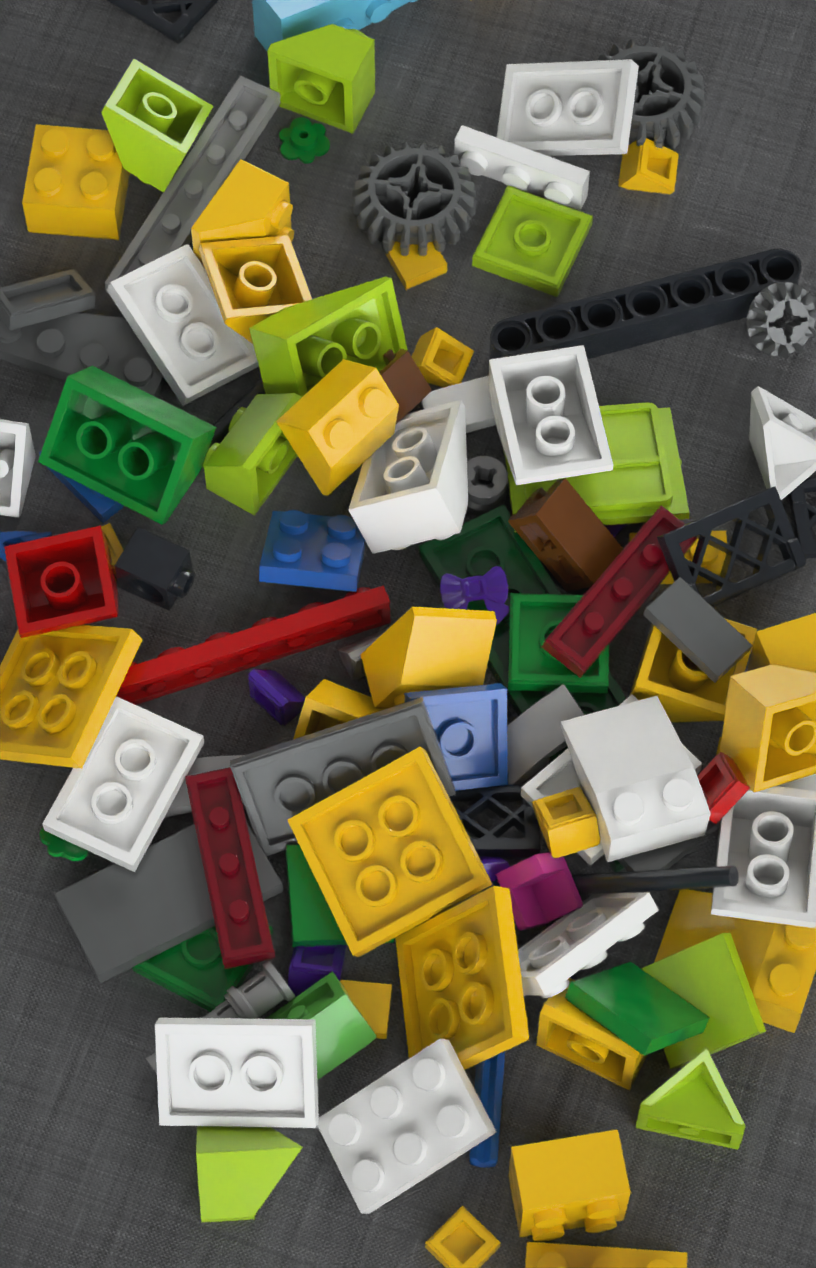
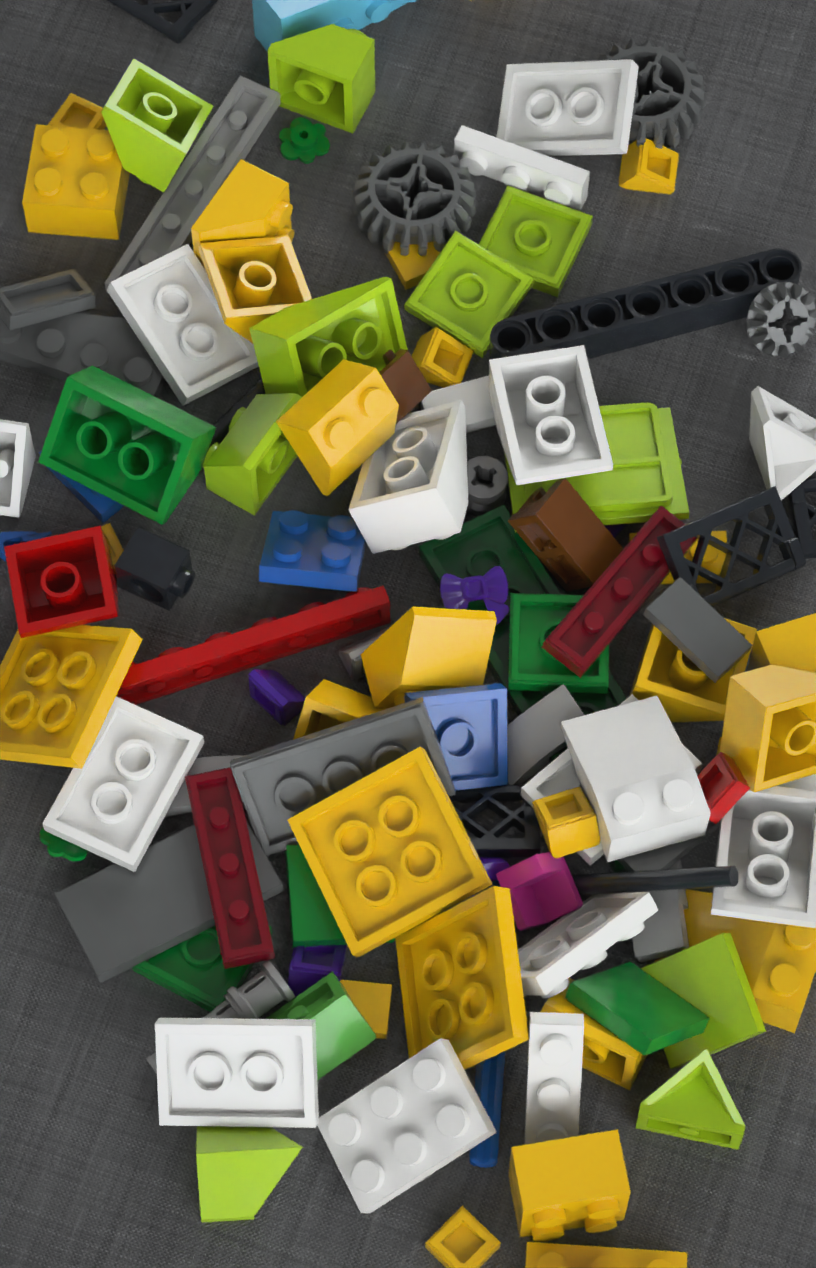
(79, 114): none -> yellow tile
(468, 292): none -> lime tile
(553, 1076): none -> white plate
(666, 929): none -> light grey slope

